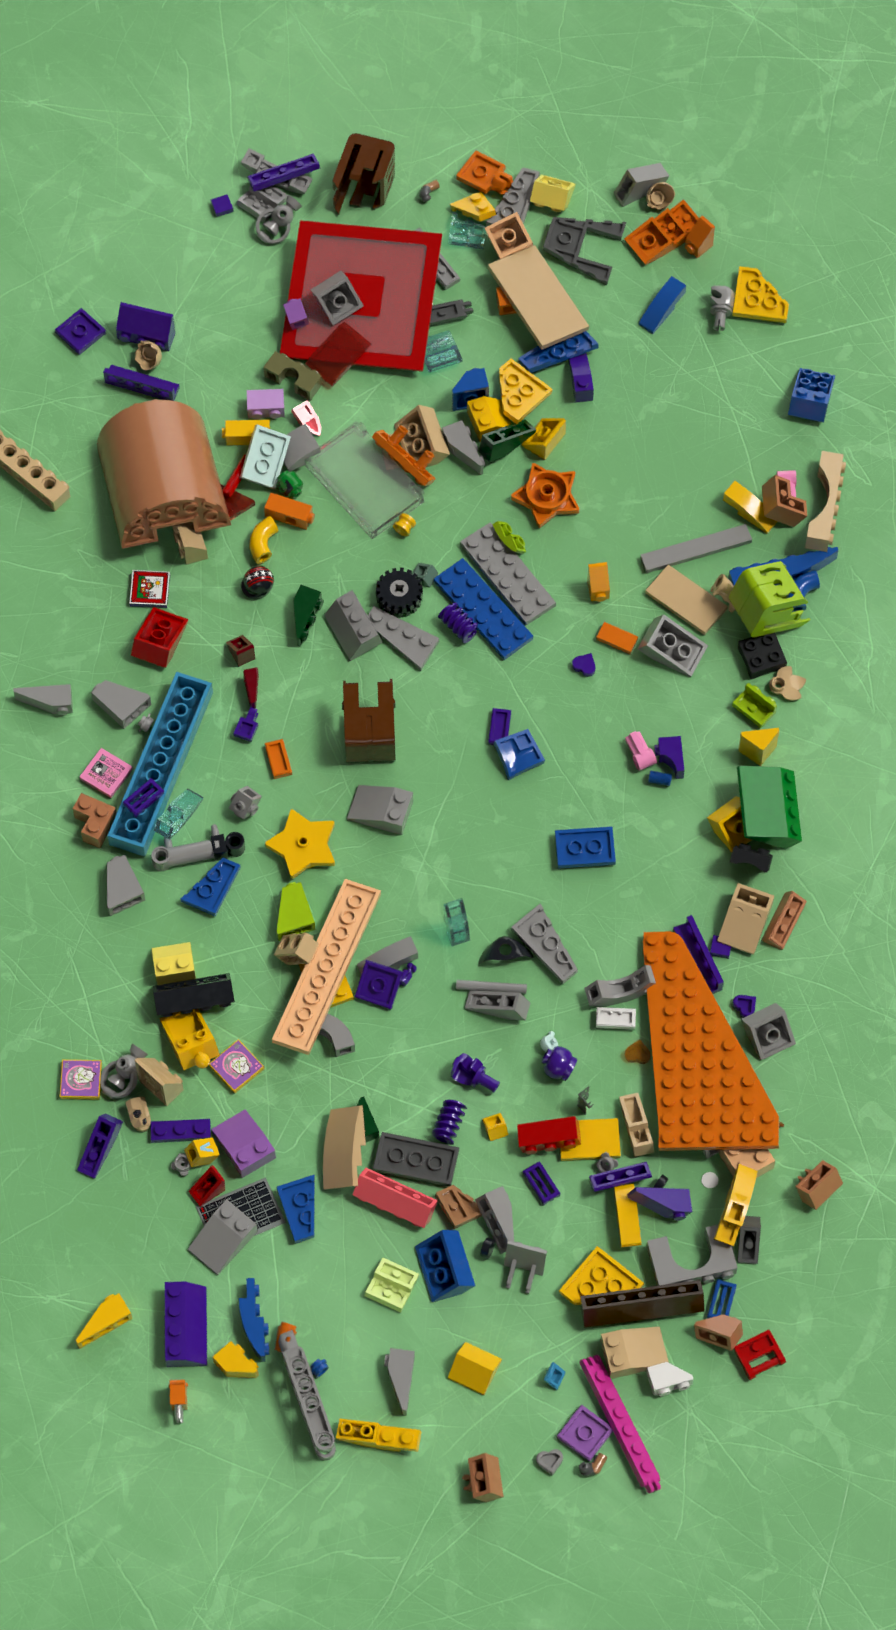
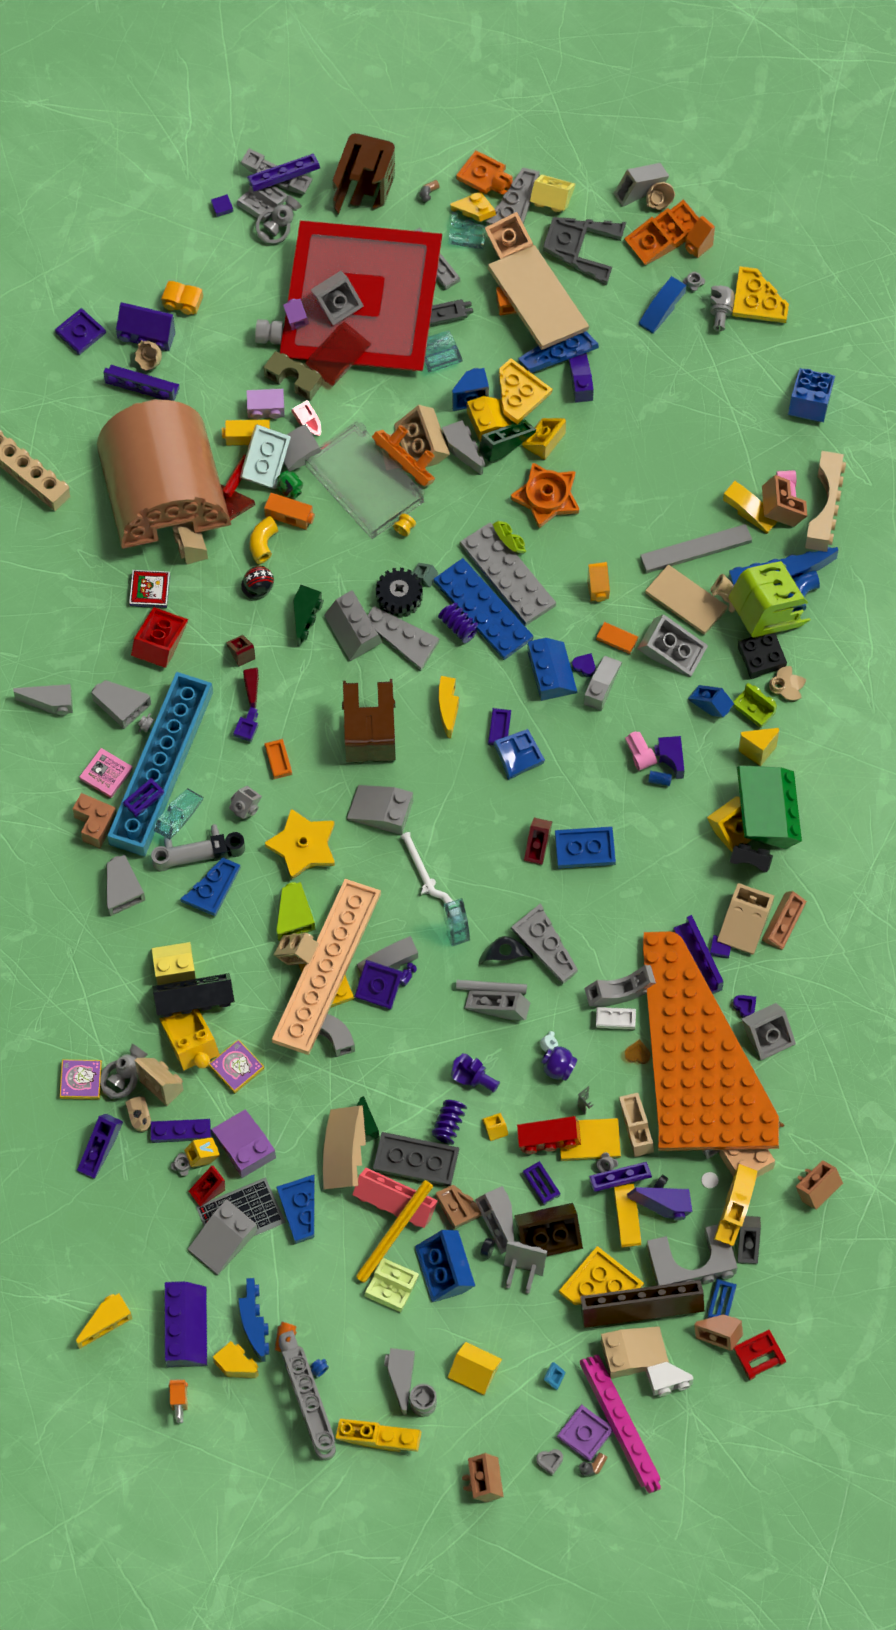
(182, 297): none -> light orange brick
(267, 331): none -> light grey wheel
(394, 1231): none -> yellow axle
(423, 1400): none -> light grey wheel
(429, 884): none -> white piece
(448, 704): none -> yellow slope
(538, 840): none -> dark red slope
(550, 1229): none -> dark brown slope
(551, 668): none -> blue slope
(602, 683): none -> light grey slope
(694, 276): none -> light grey plate
(712, 700): none -> blue slope

